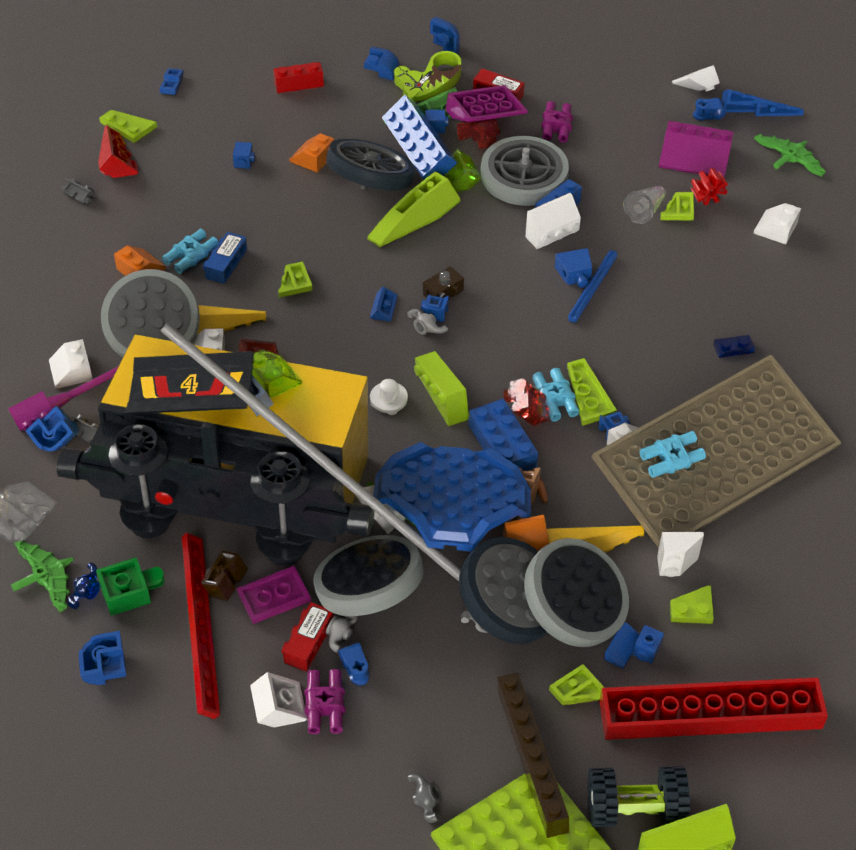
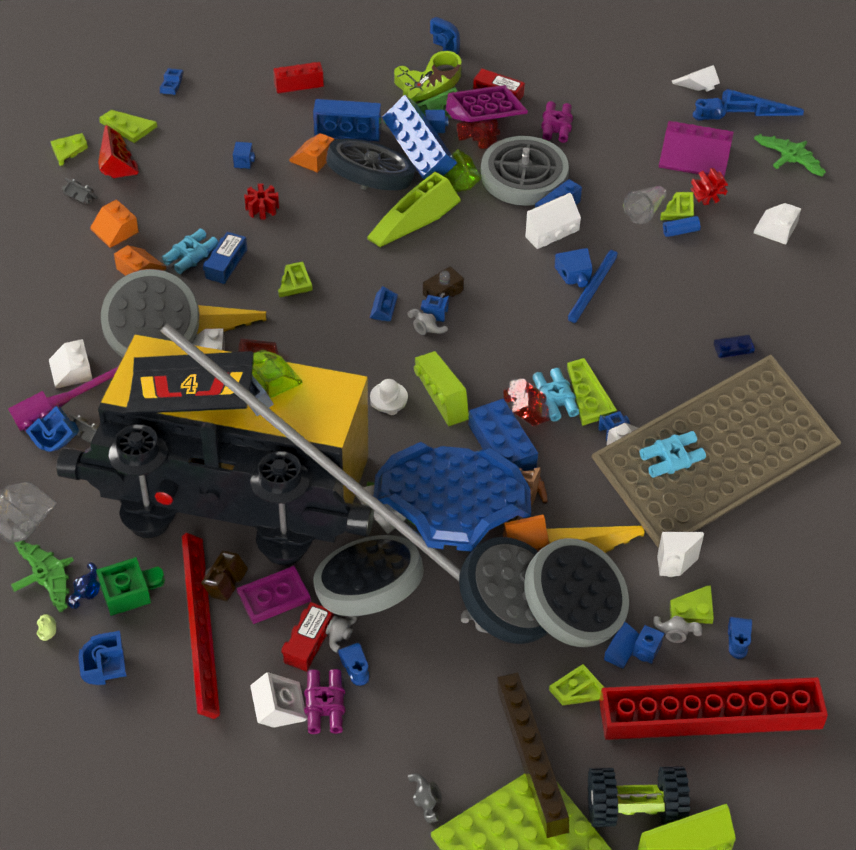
(46, 626): none -> yellowish green plate
(68, 147): none -> lime wing
(114, 224): none -> orange slope
(261, 201): none -> red gear
(347, 119): none -> blue brick
(382, 62): blue brick -> none
(677, 628): none -> light grey piece
(681, 226): none -> blue axle
(739, 636): none -> blue piece

